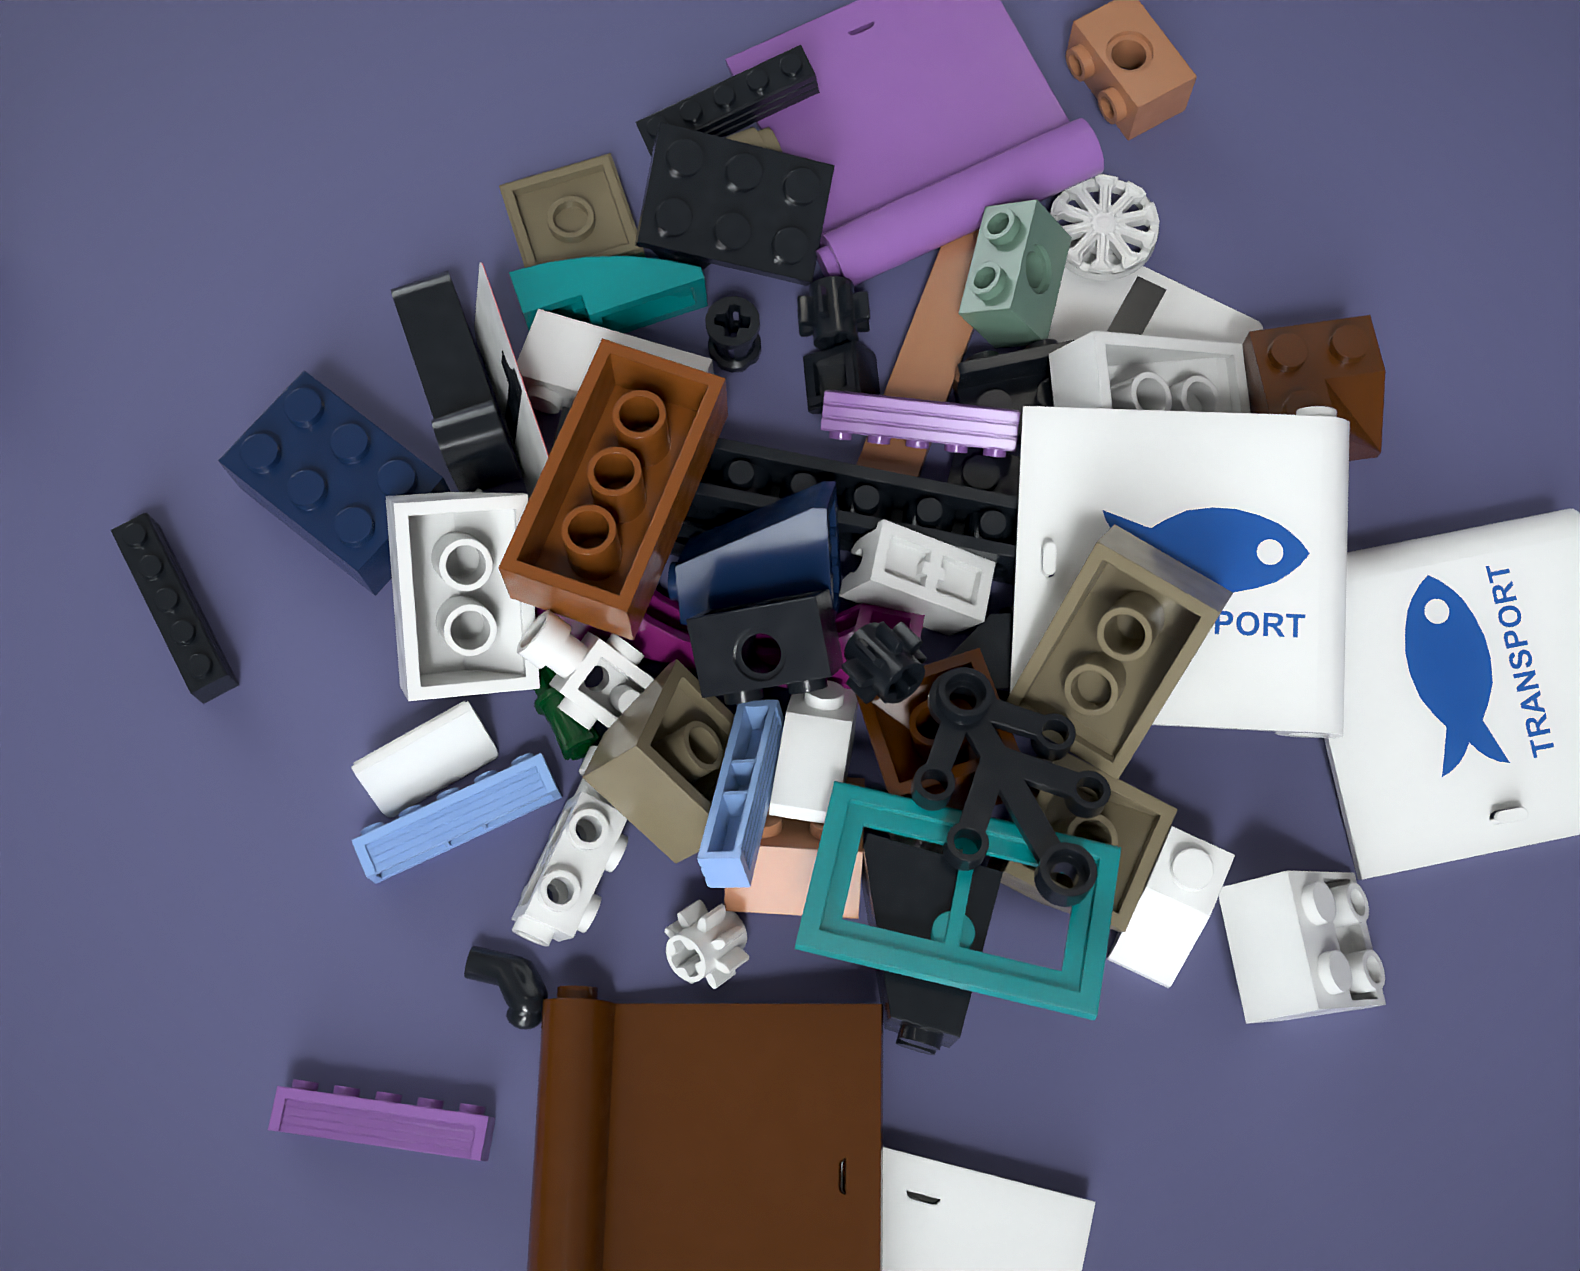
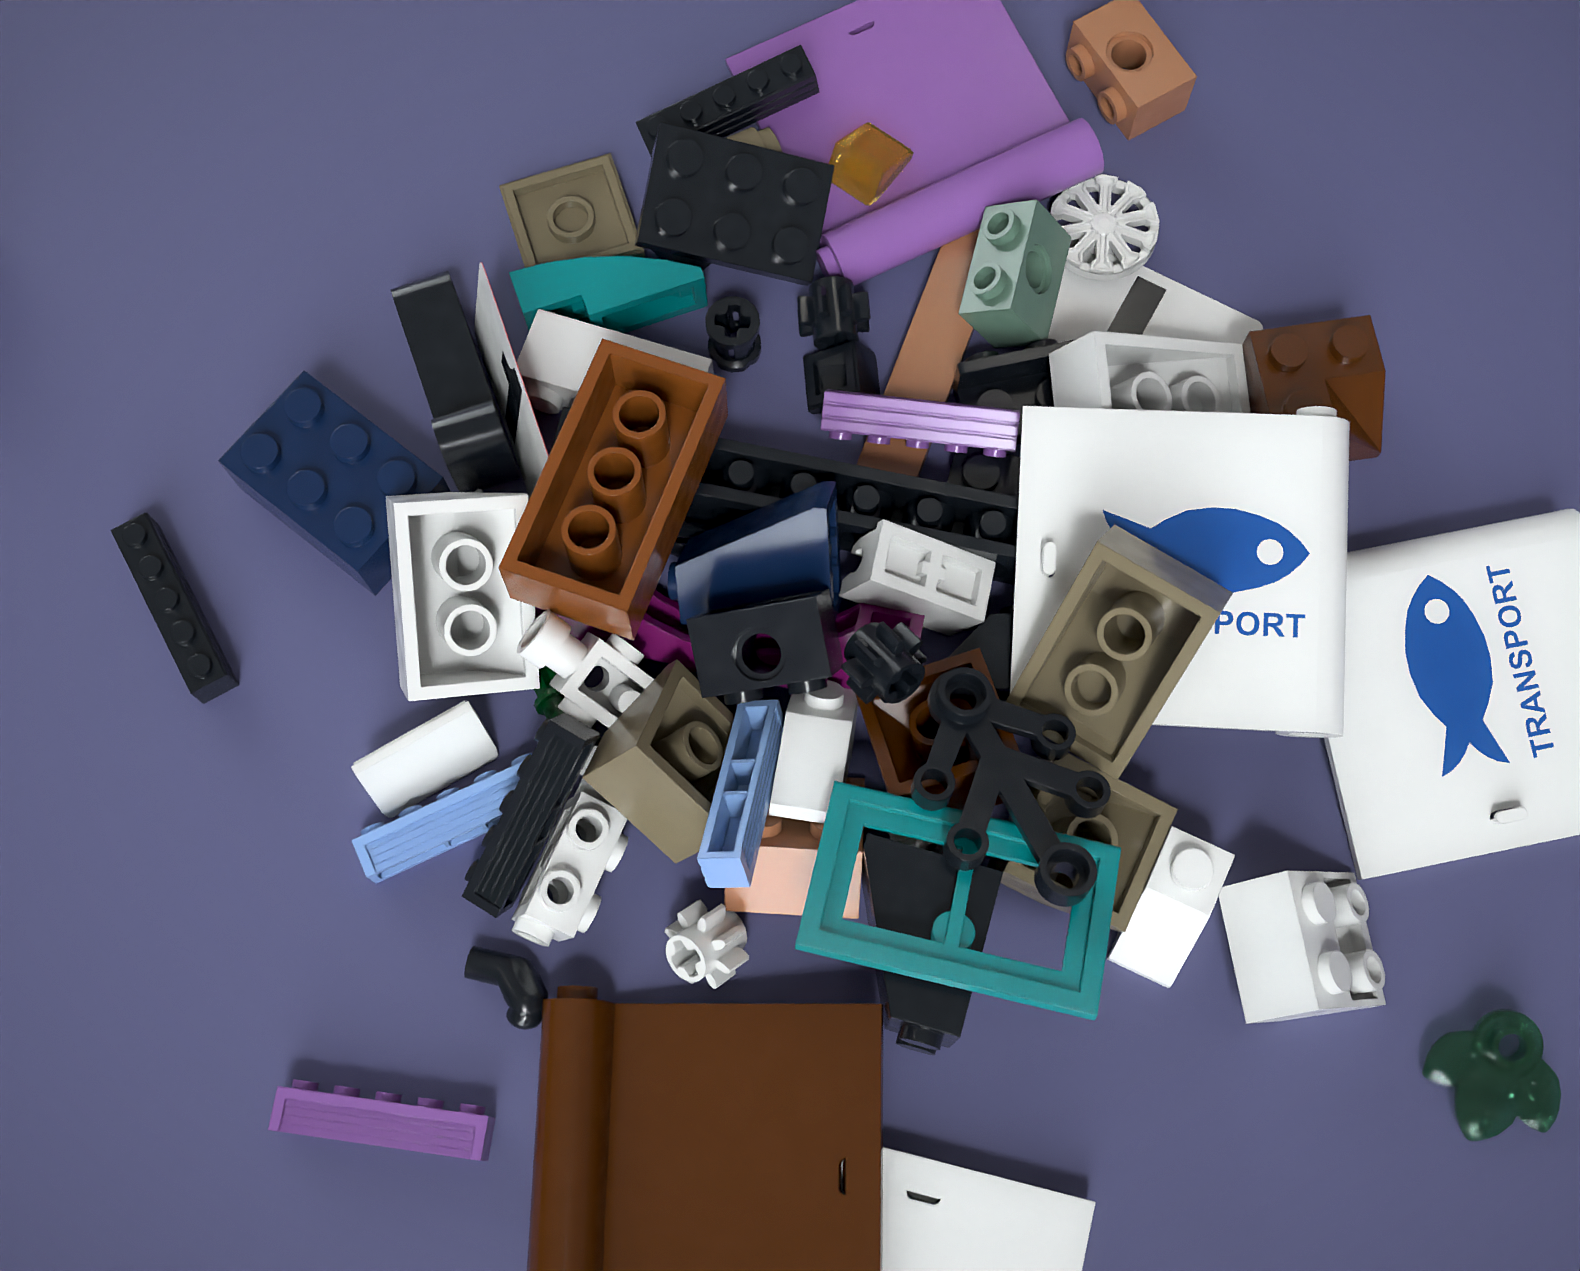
(529, 813): none -> black piece
(868, 162): none -> clear yellow slope
(1493, 1087): none -> clear green plate

